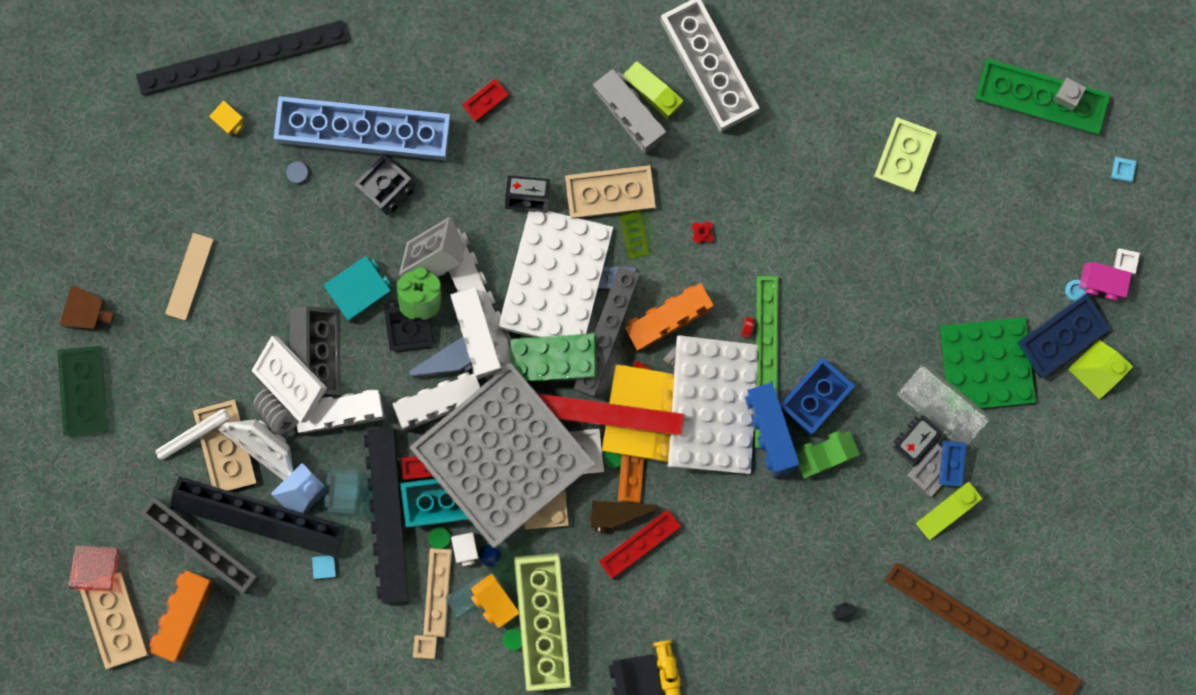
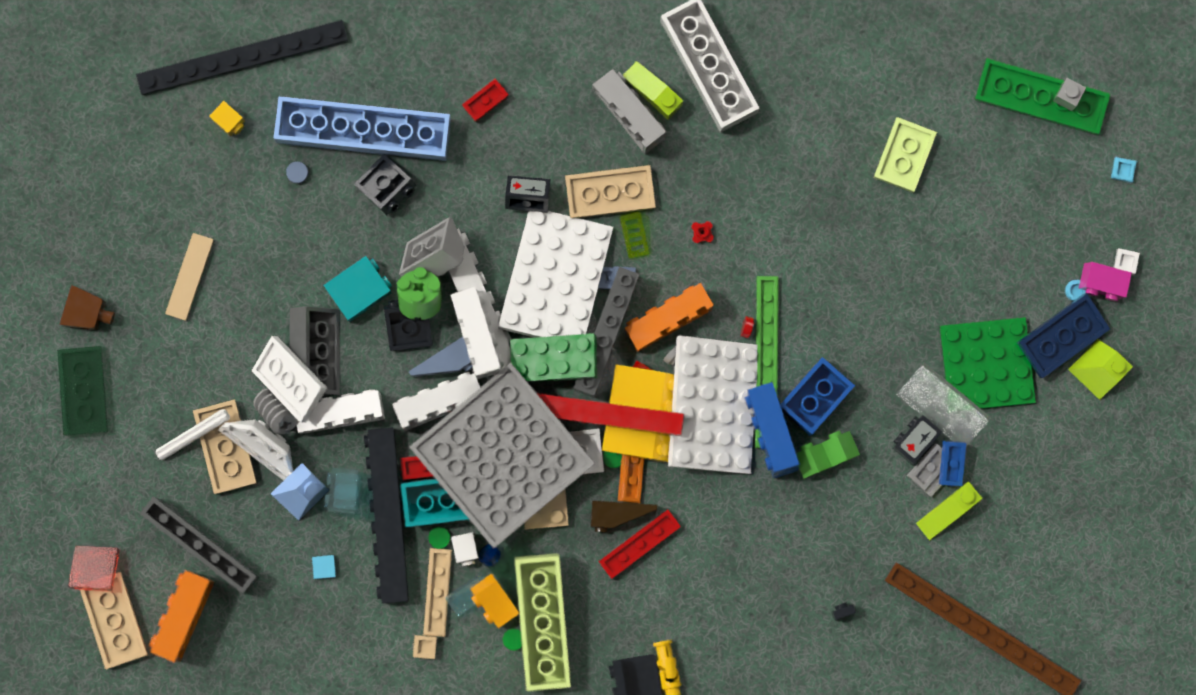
(257, 517): black brick -> none

